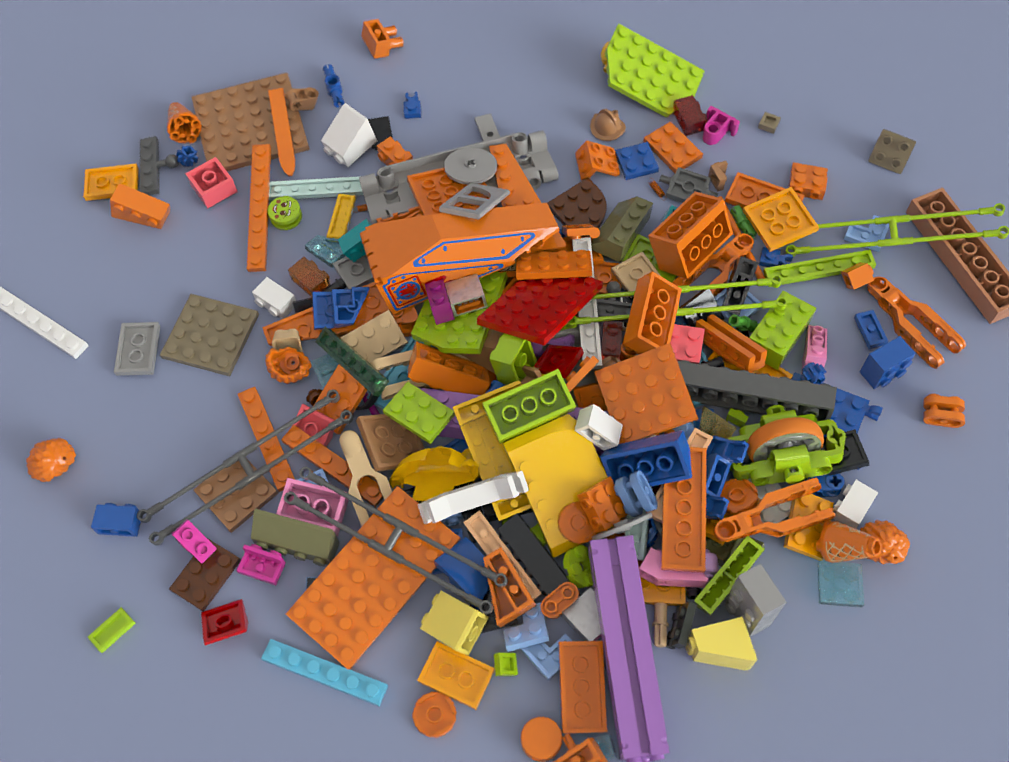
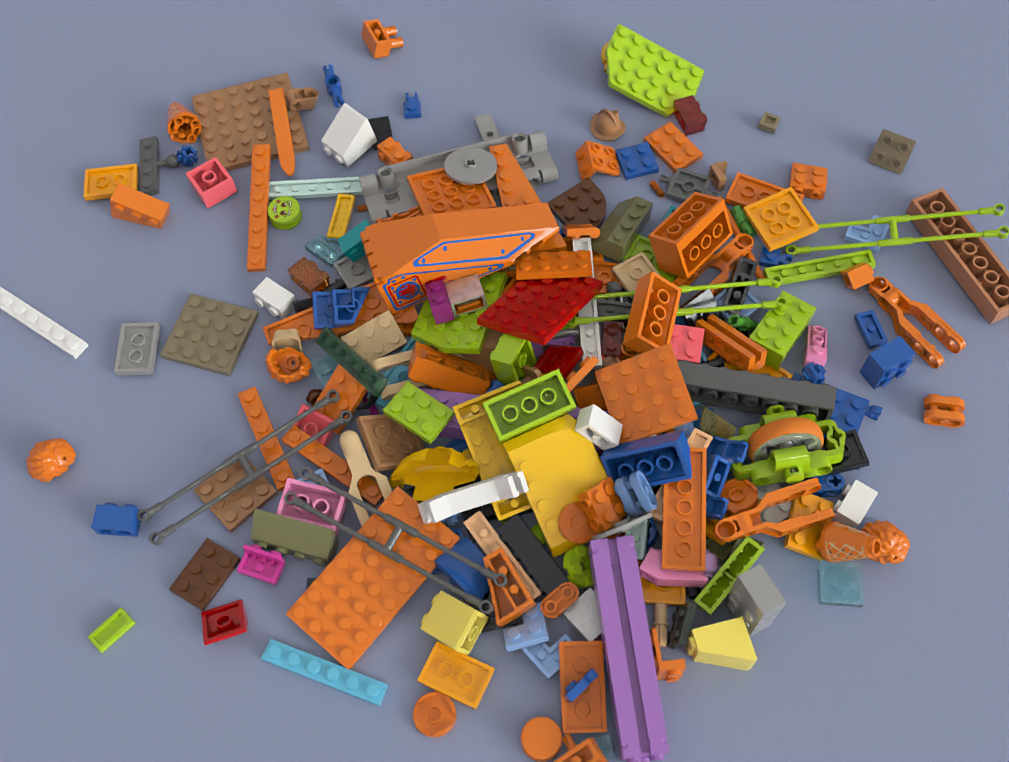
(193, 541): dark pink pin -> none
(495, 196): light grey window -> none
(505, 664): lime plate -> none
(575, 688): none -> blue plate
(666, 670): none -> orange bracket
(718, 125): dark pink pin -> none
(737, 417): lime plate -> none

